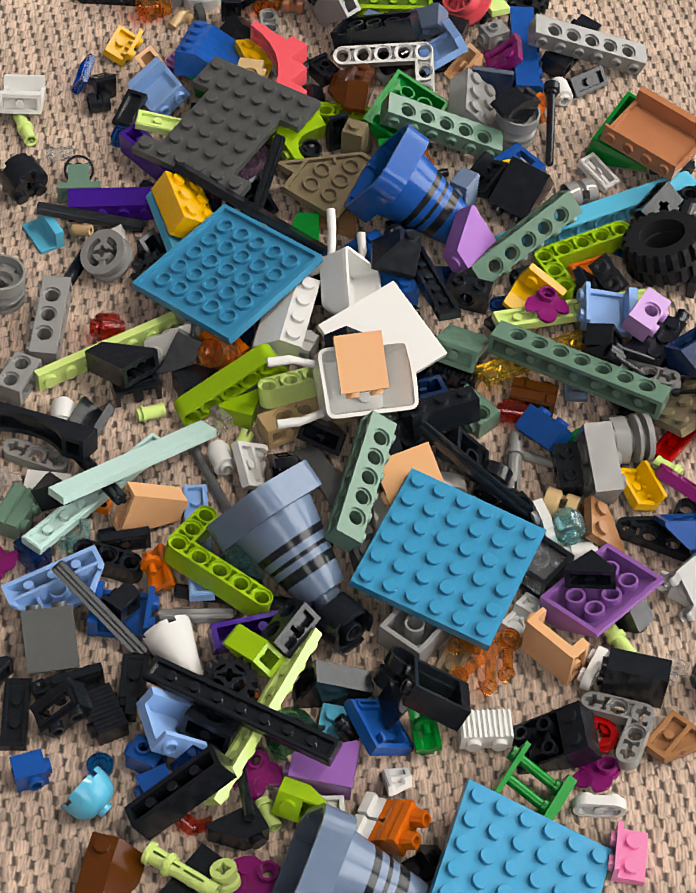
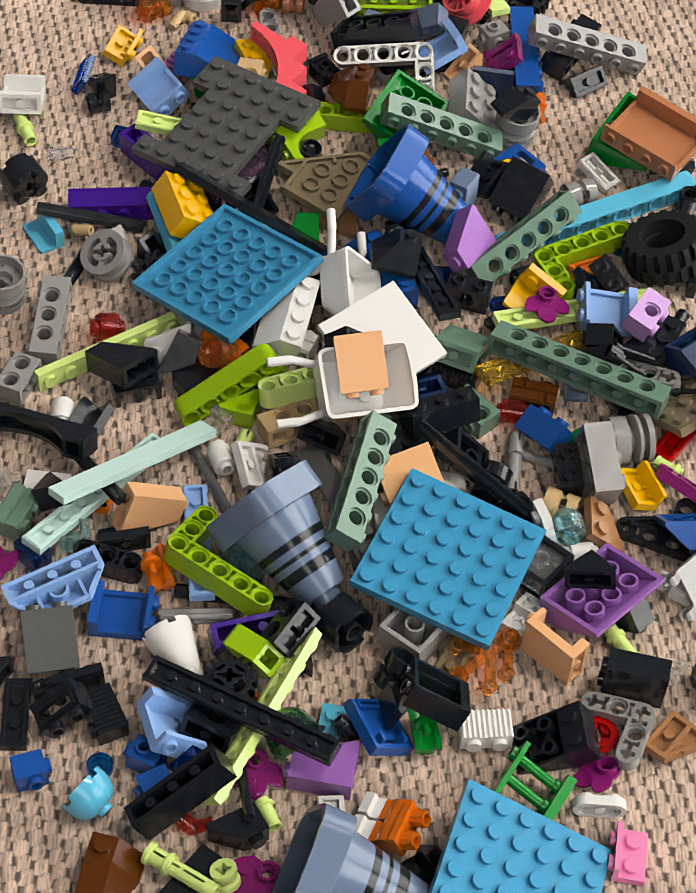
(30, 449): light grey beam -> none
(77, 177): sand green piece -> none
(99, 608): axle -> none
(123, 601): black brick -> none
(129, 107): black tile -> none
(131, 683): black hinge -> none
(150, 412): yellowish green pin -> none
(199, 12): dark grey tile -> none
(236, 27): black slope -> none
(295, 799): lime slope -> none
(331, 684): black slope -> none
(334, 129): black slope -> none
(356, 137): dark tan slope -> none
(396, 780): white tile -> none
(551, 90): black piece -> none
(565, 95): white brick -> none
(588, 675): white plate -> none
(661, 197): brick -> none

